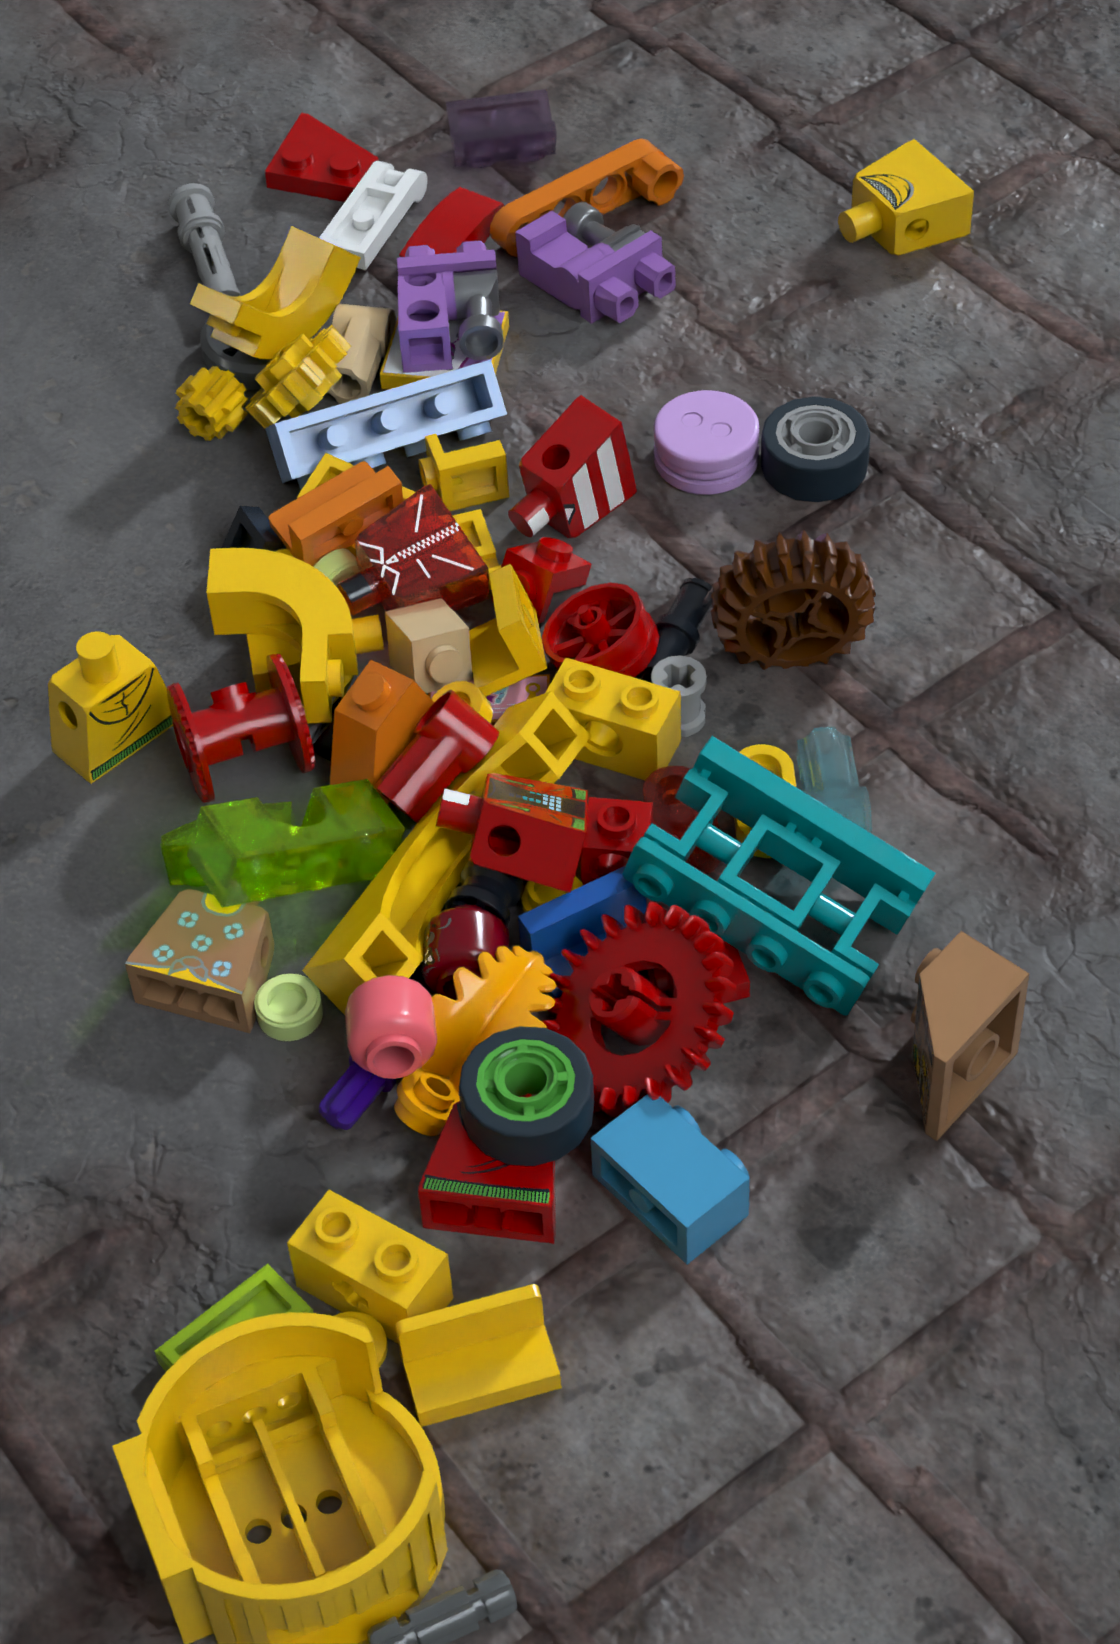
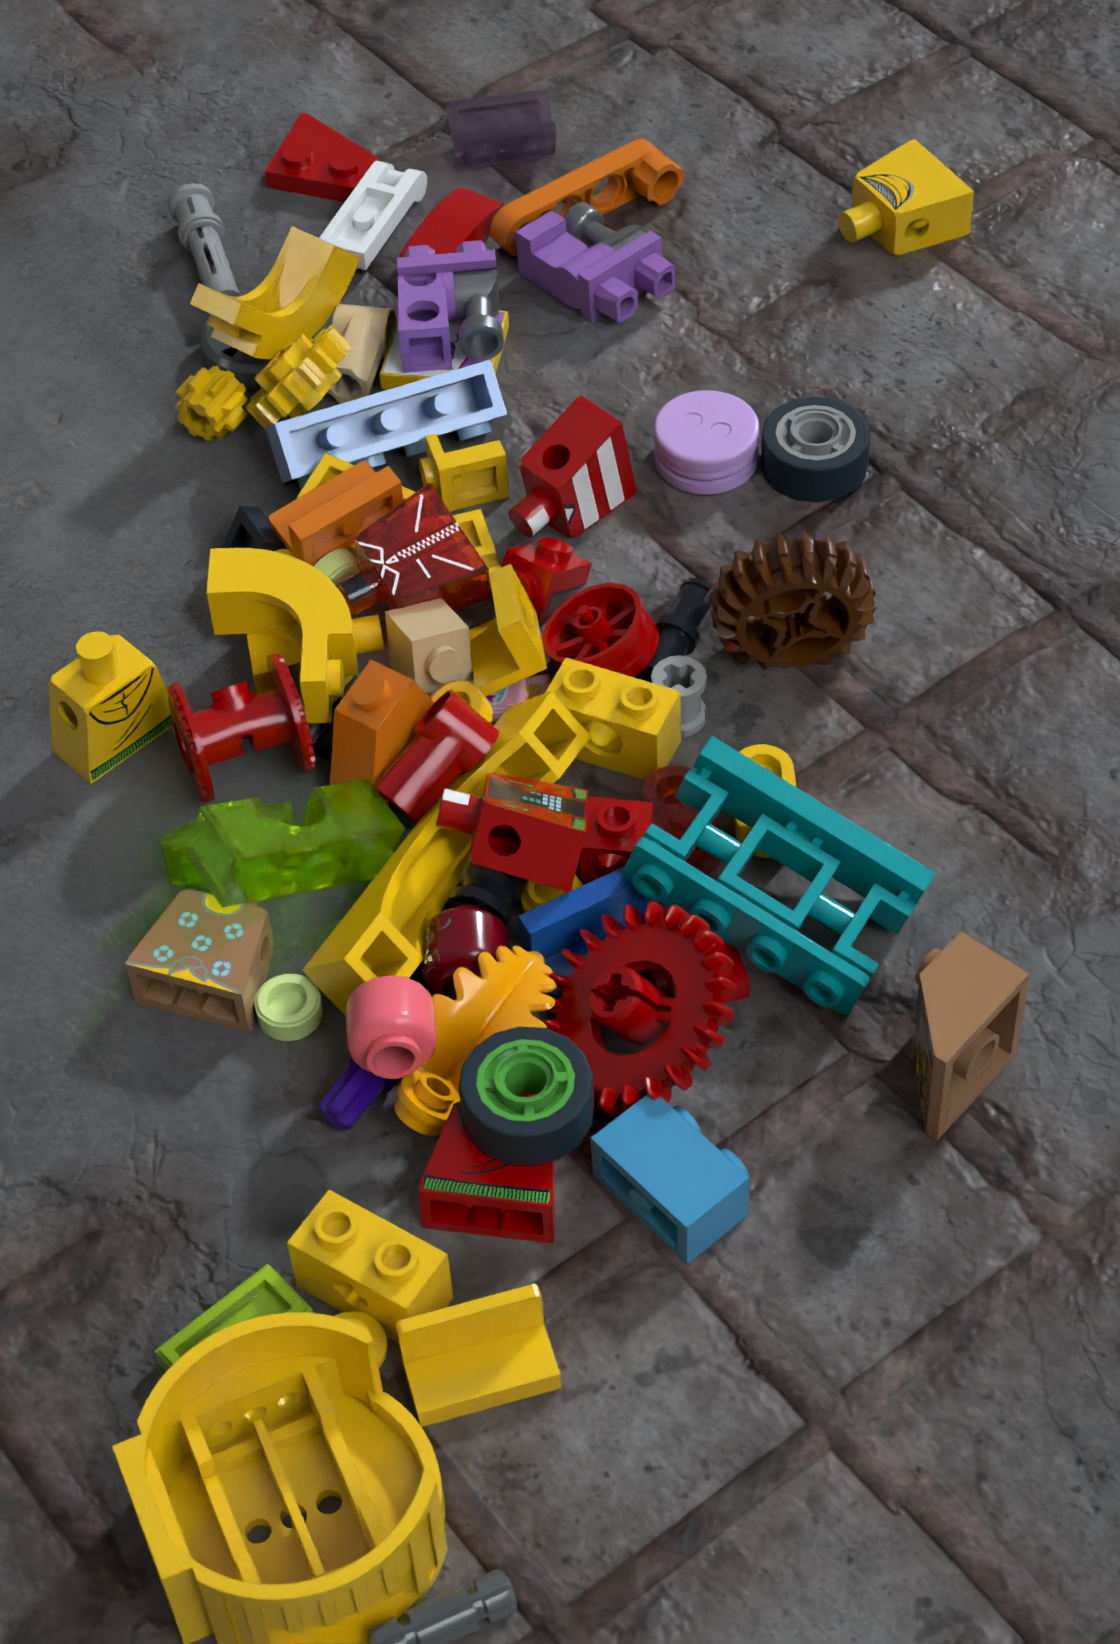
(831, 776): clear light blue piece -> none

